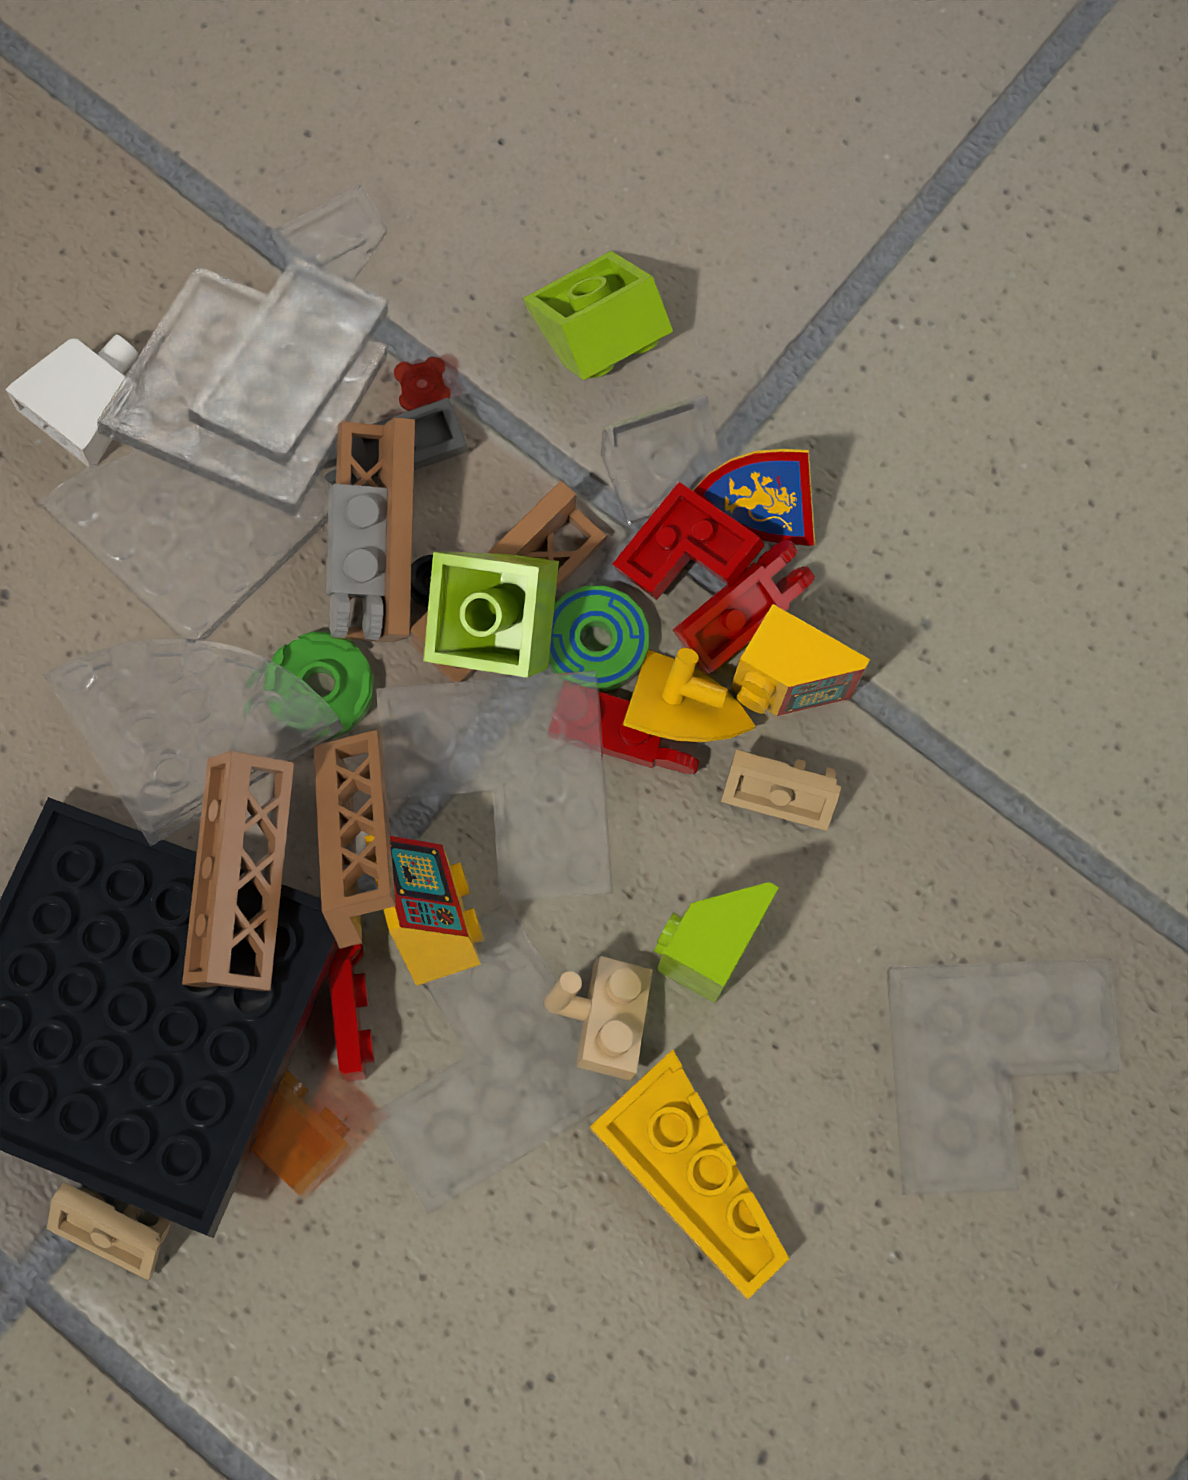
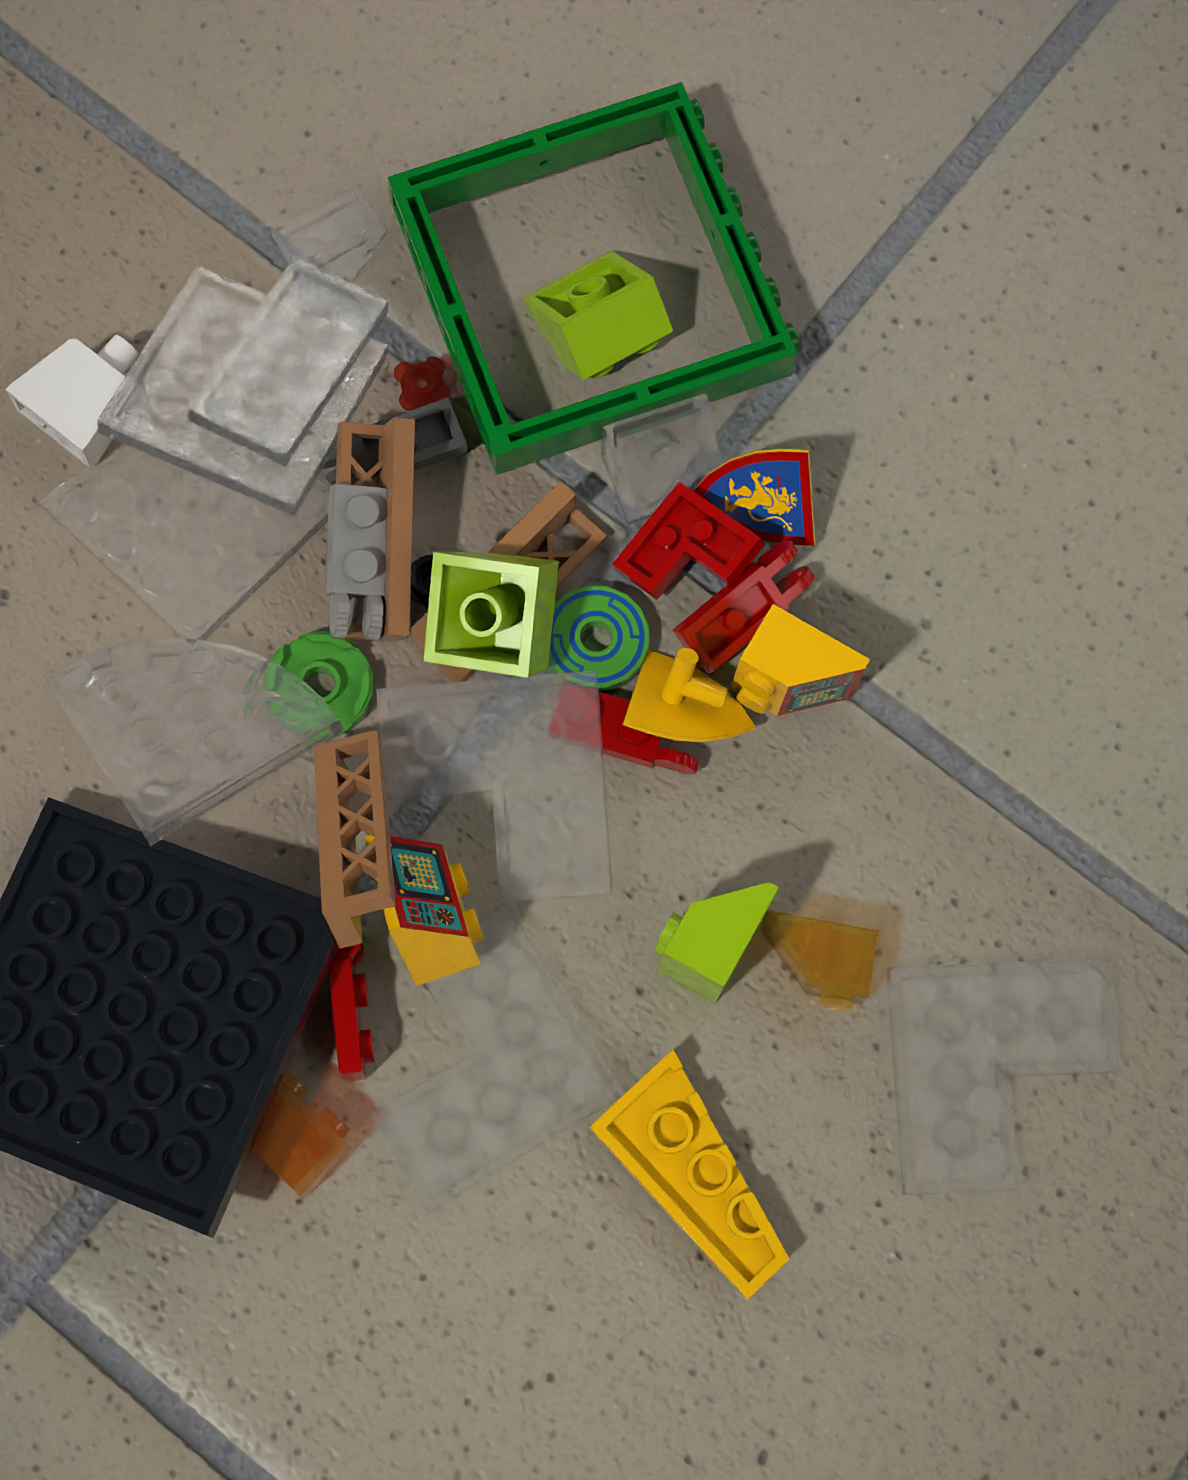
(96, 1226): tan plate -> none
(218, 871): medium nougat fence -> none
(555, 148): none -> green window
(610, 1015): tan plate -> none
(782, 790): tan plate -> none
(824, 957): none -> clear yellow slope

